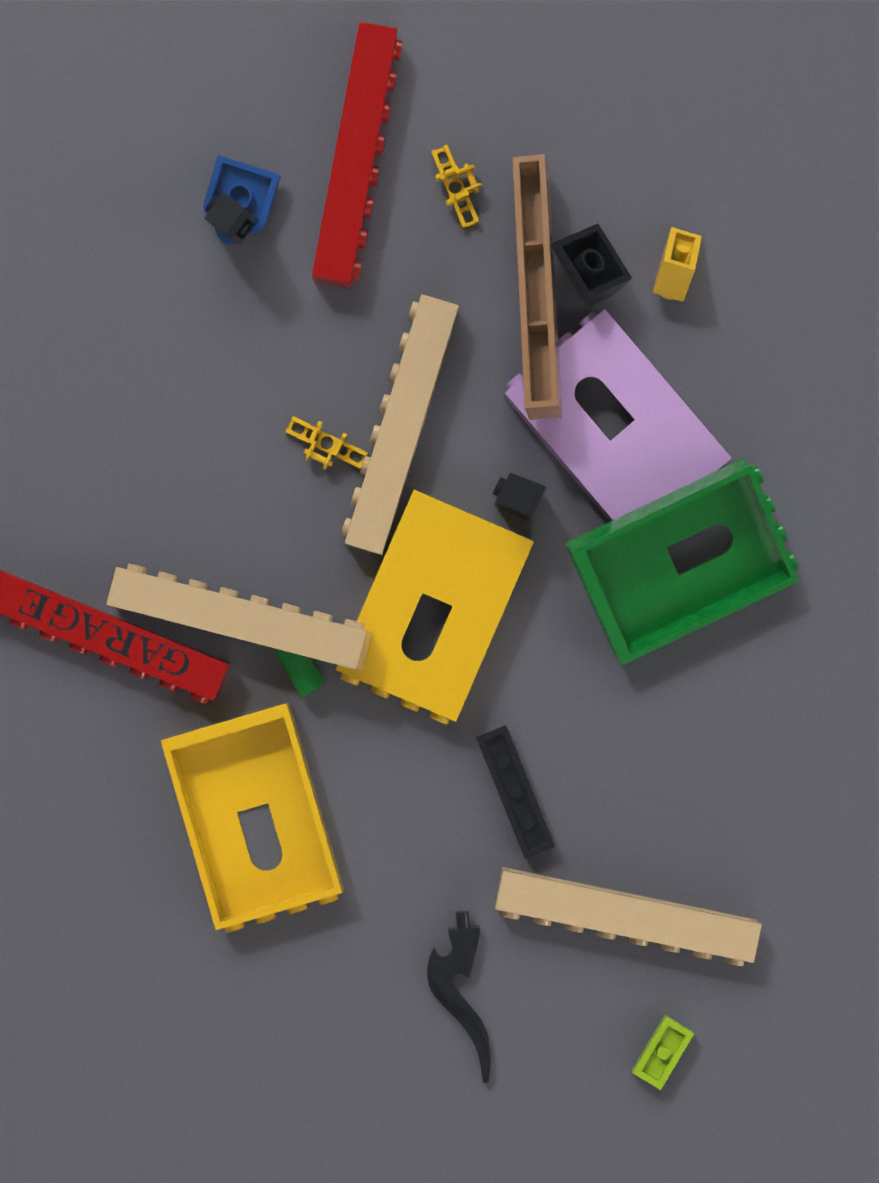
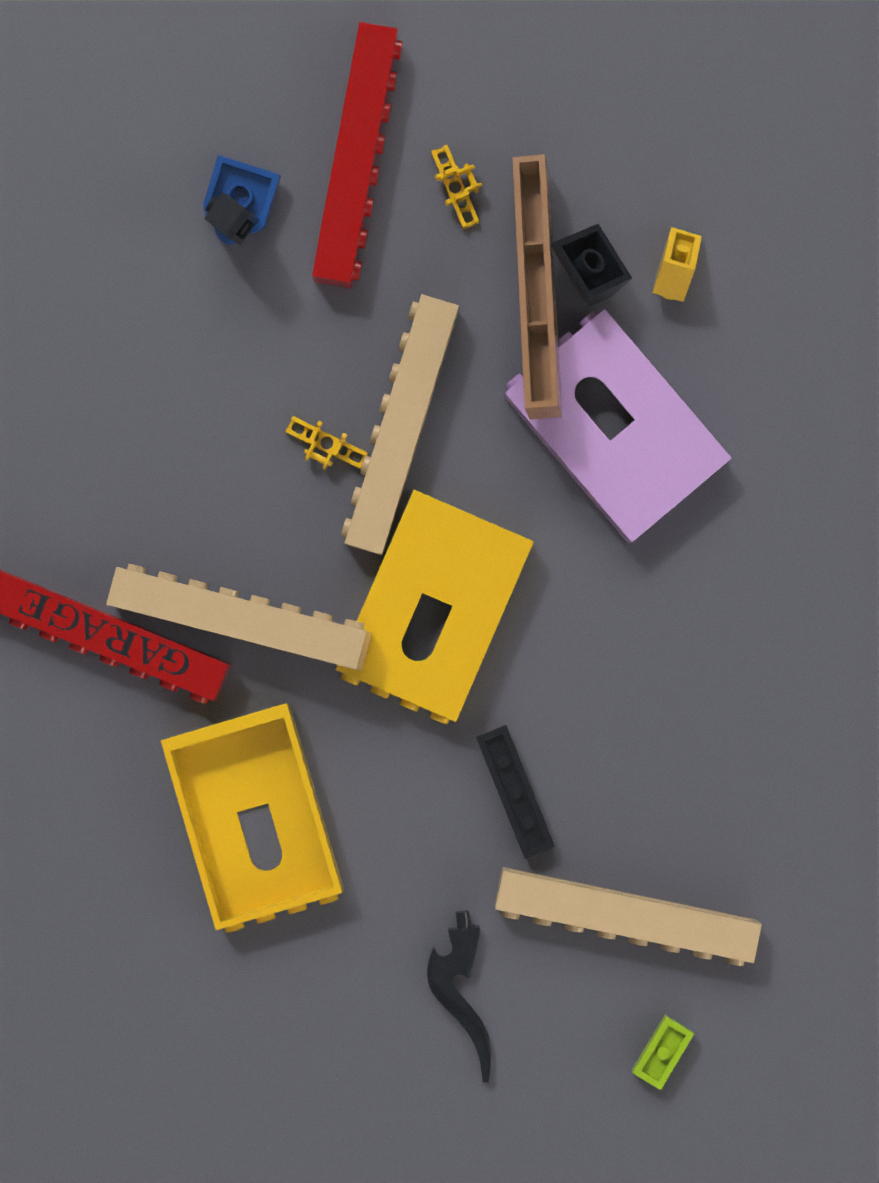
(300, 671): green piece -> none
(518, 495): black slope -> none
(634, 579): green panel -> none

